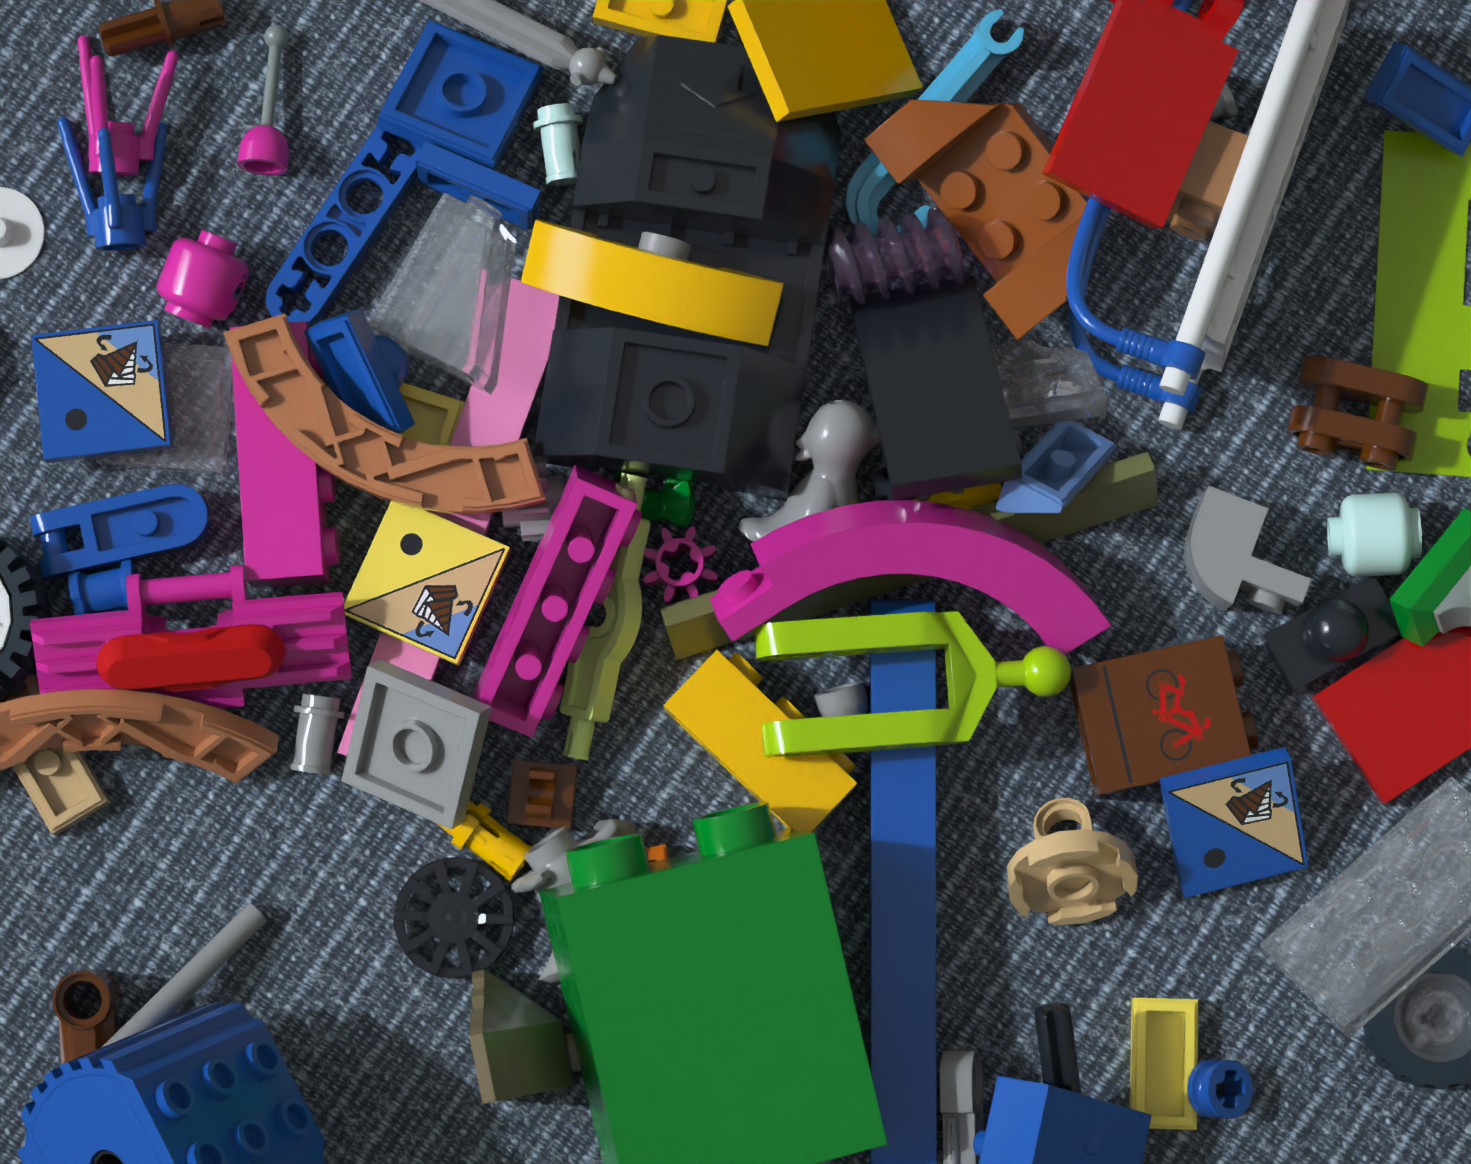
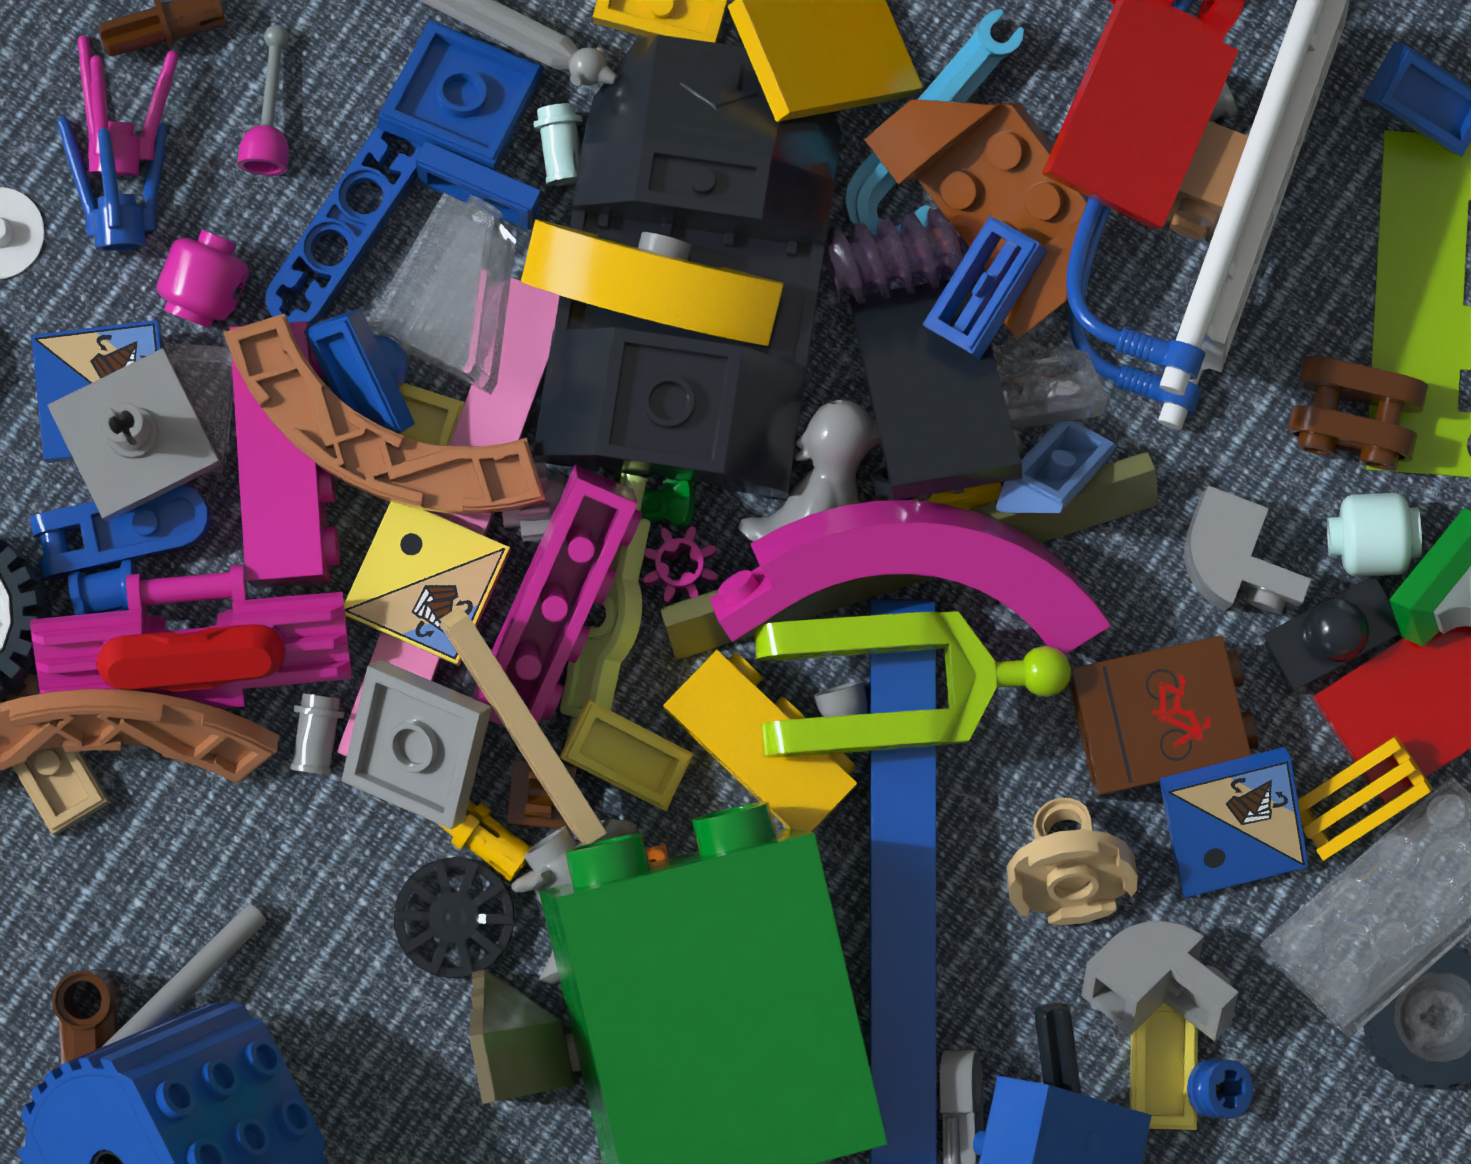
(134, 435): none -> light grey tile
(521, 726): none -> tan tile
(626, 755): none -> light yellow tile
(994, 291): none -> blue tile
(1158, 966): none -> light grey brick
(1315, 827): none -> yellow tile

